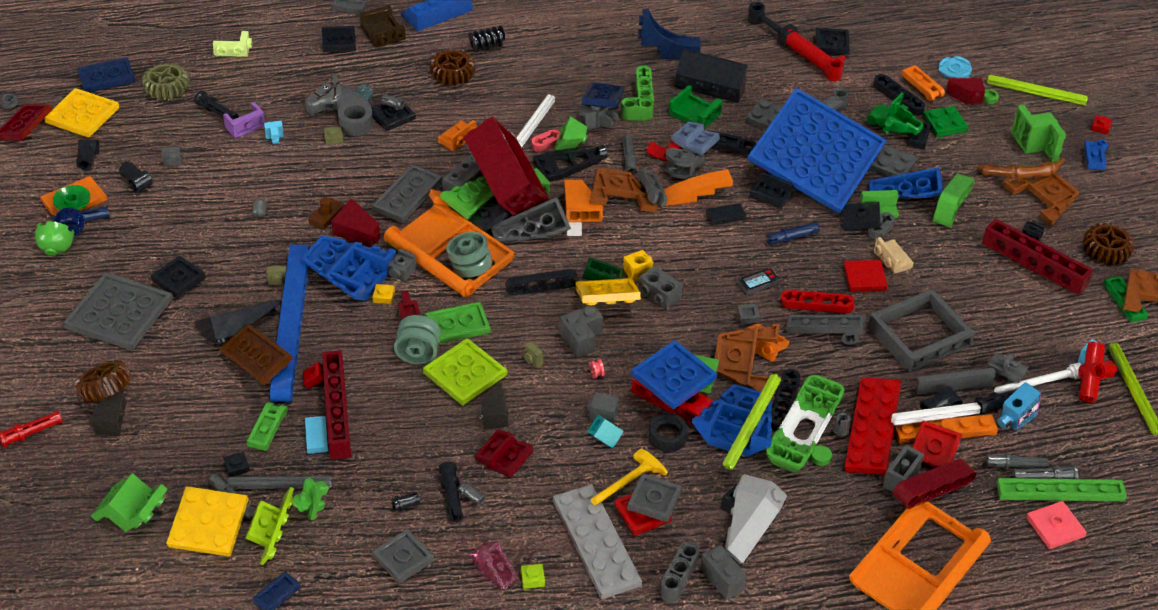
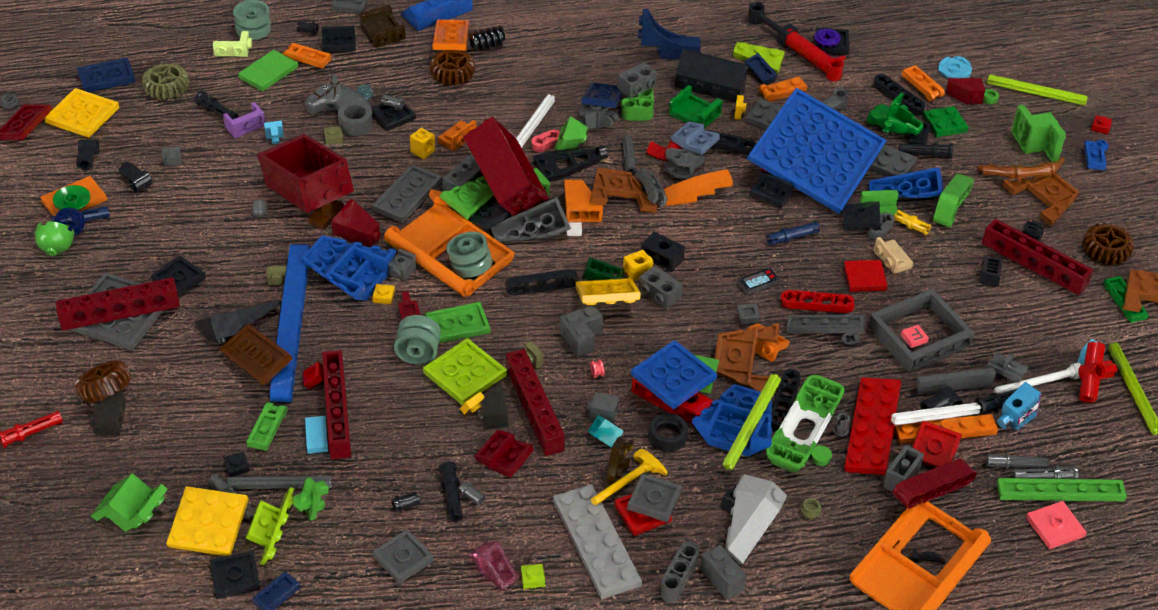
(117, 304): none -> dark red brick
(235, 575): none -> black tile
(252, 17): none -> sand green wheel
(268, 70): none -> bright green tile
(305, 172): none -> dark red container
(307, 55): none -> orange plate
(308, 27): none -> black pin
(422, 143): none -> yellow brick
(451, 35): none -> orange tile
(472, 404): none -> yellow plate
(535, 402): none -> dark red brick
(616, 464): none -> dark brown plate
(637, 80): none -> dark grey brick
(663, 251): none -> black brick
(726, 214): black tile -> none
(740, 107): none -> yellow plate
(760, 69): none -> dark blue plate
(772, 56): none -> lime wing
(781, 89): none -> orange plate
(811, 508): none -> olive plate
(832, 36): none -> dark purple gear
(912, 222): none -> yellow pin
(914, 336): none -> coral tile
(927, 555): none -> black piece
(935, 147): none -> black pin
(991, 271): none -> black slope

